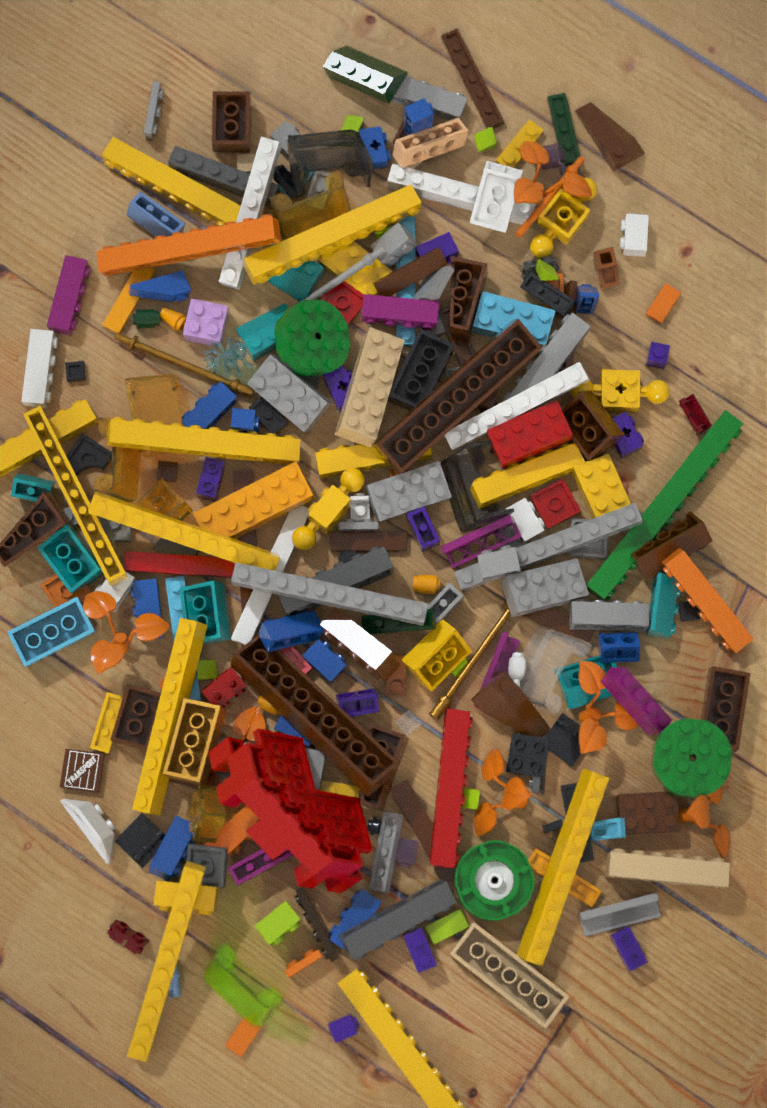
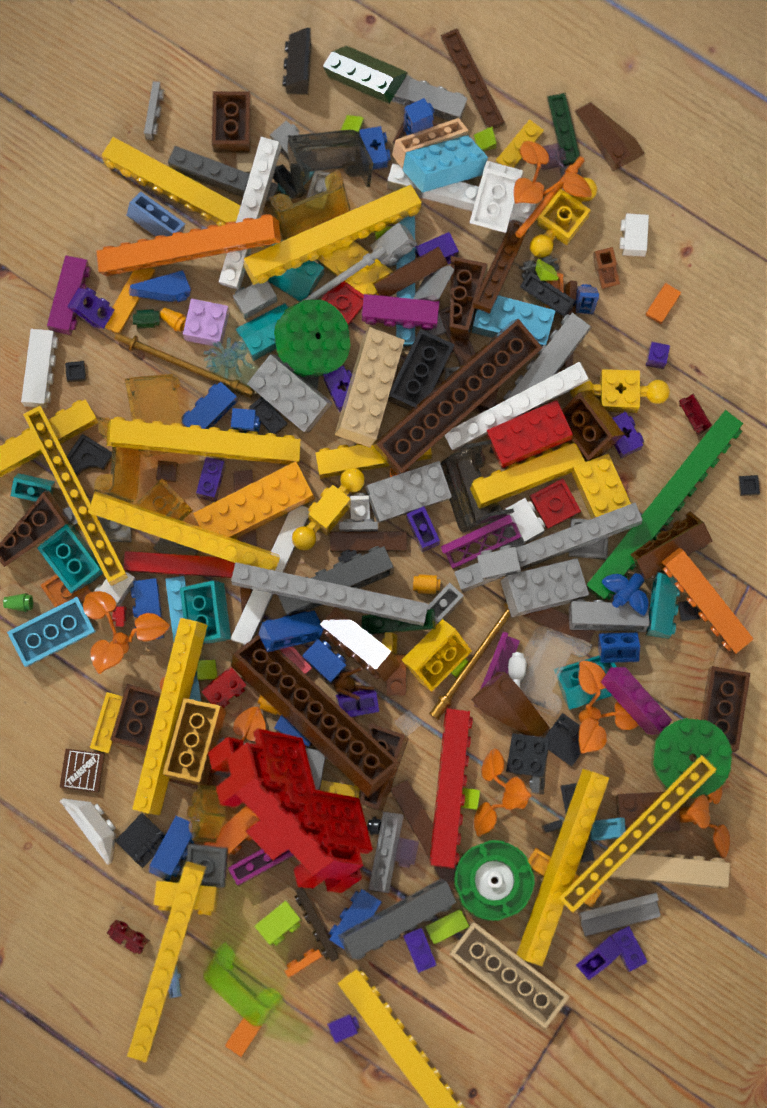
(19, 602): none -> bright green cone
(90, 309): none -> dark purple brick
(119, 615): none -> red plate
(254, 298): none -> light grey brick
(298, 62): none -> black slope
(344, 684): none -> reddish brown plant
(390, 641): none -> yellow plate
(444, 163): none -> medium azure brick
(499, 268): none -> reddish brown plate
(599, 958): none -> dark purple brick
(627, 591): none -> blue plant
(637, 834): none -> yellow brick
(749, 485): none -> black tile

